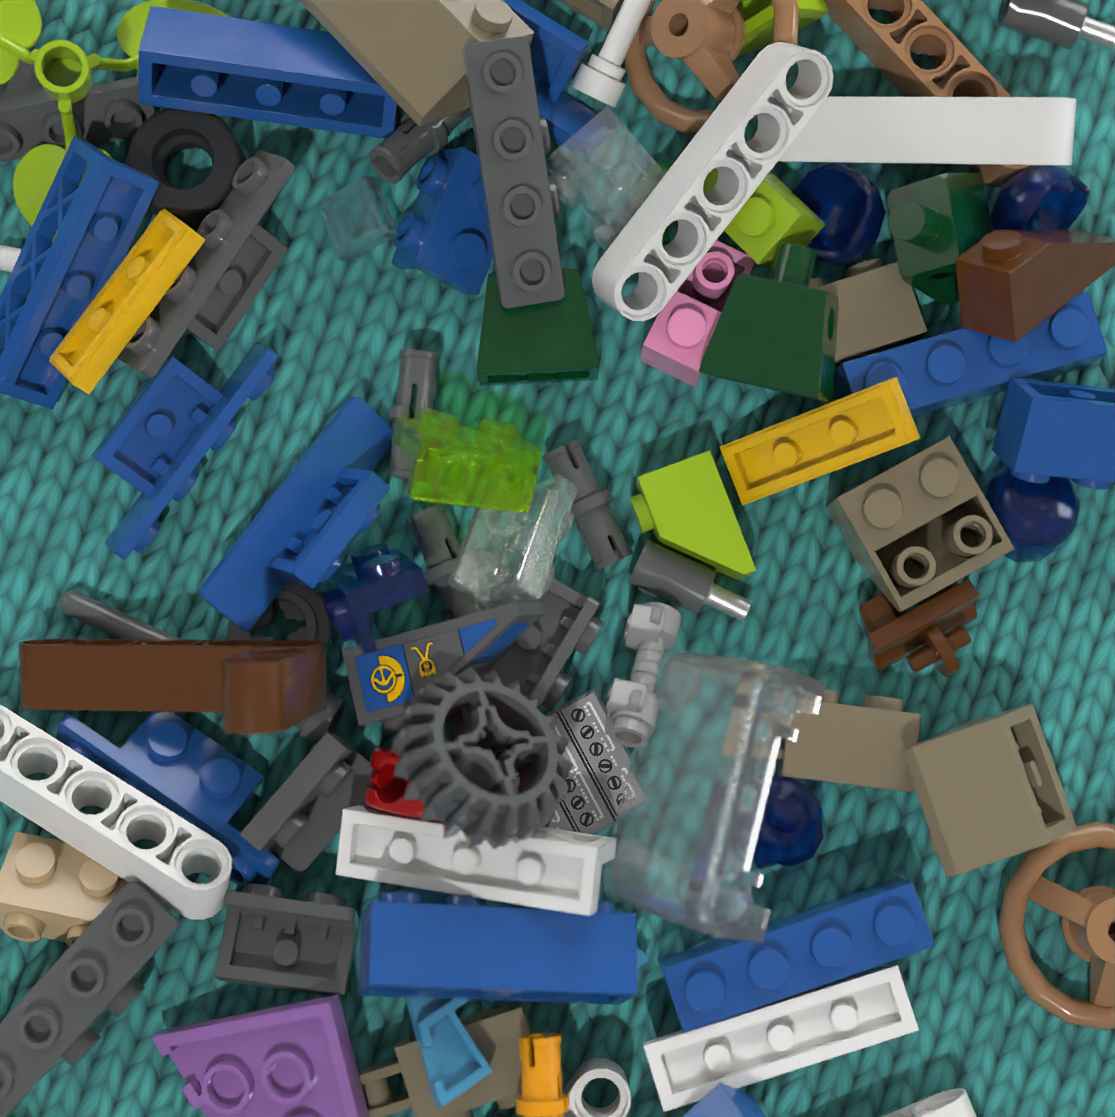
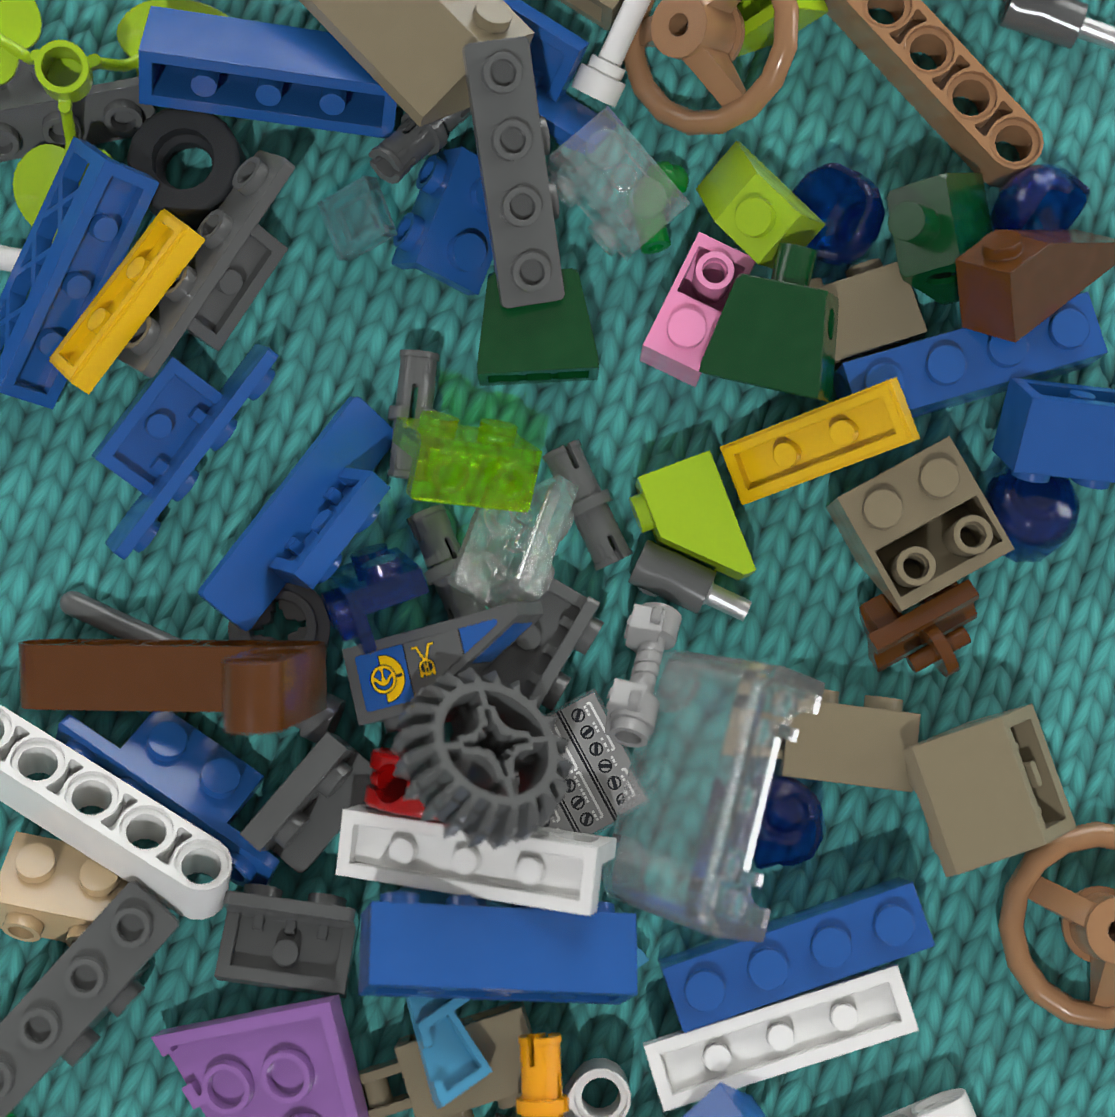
(740, 171): white beam -> none
(938, 131): white beam -> none

